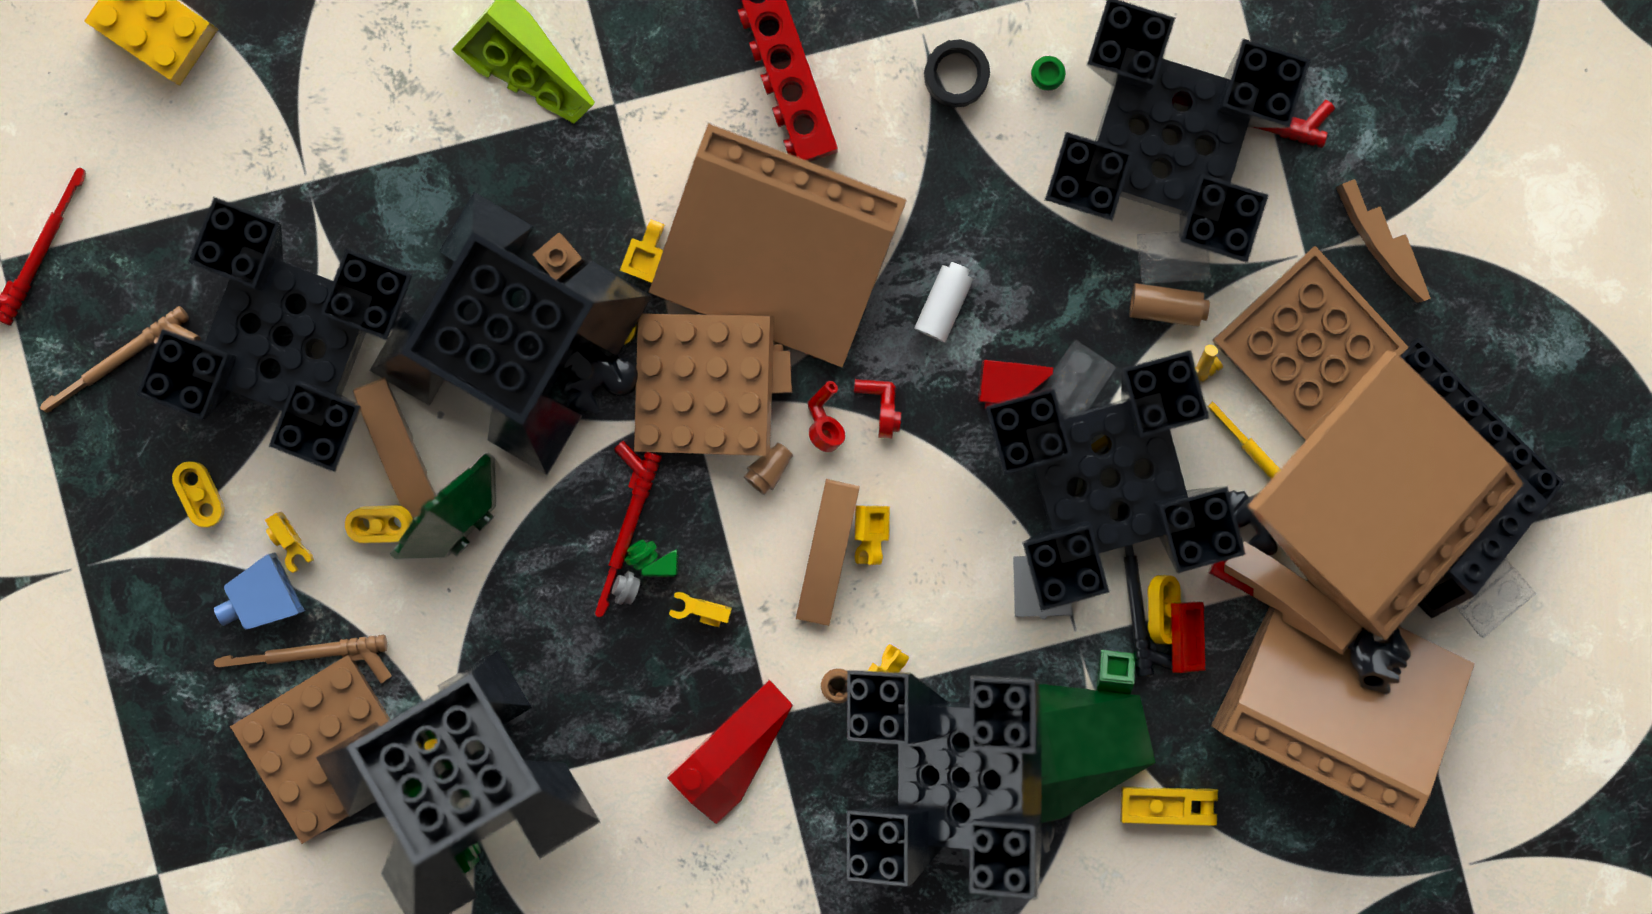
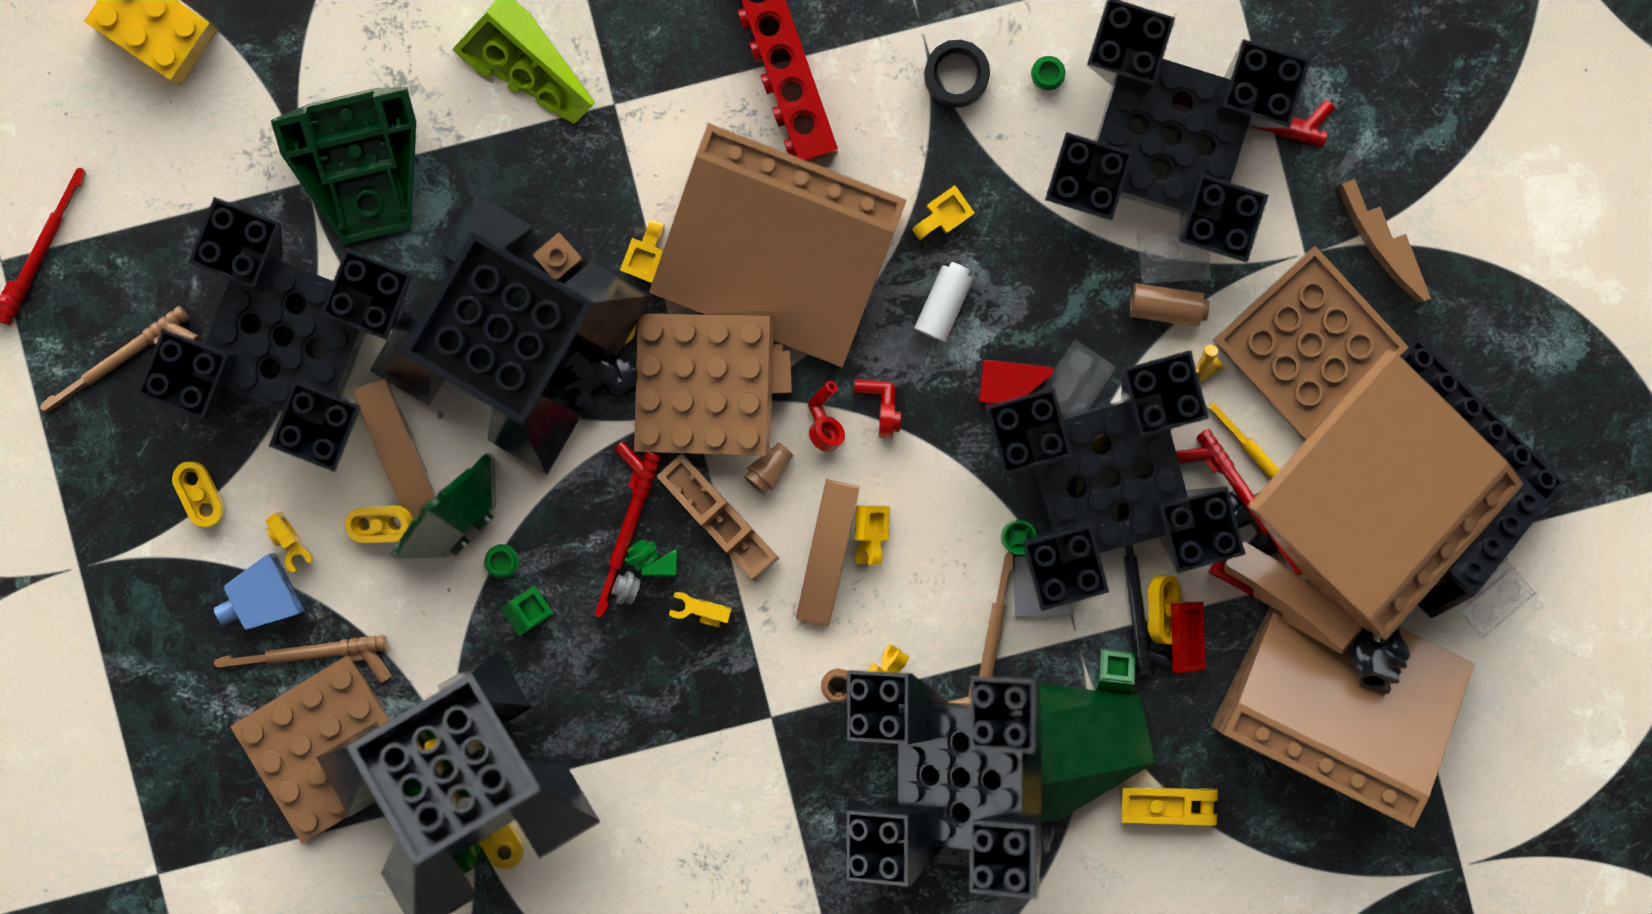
(355, 159): none -> dark green wedge
(501, 561): none -> green plate
(503, 837): none -> yellow plate
(526, 610): none -> green slope
(717, 517): none -> medium nougat slope
(726, 762): red wedge -> none
(946, 211): none -> yellow plate
(994, 628): none -> medium nougat piece
(1012, 528): none -> green wheel
(1219, 461): none -> red piece

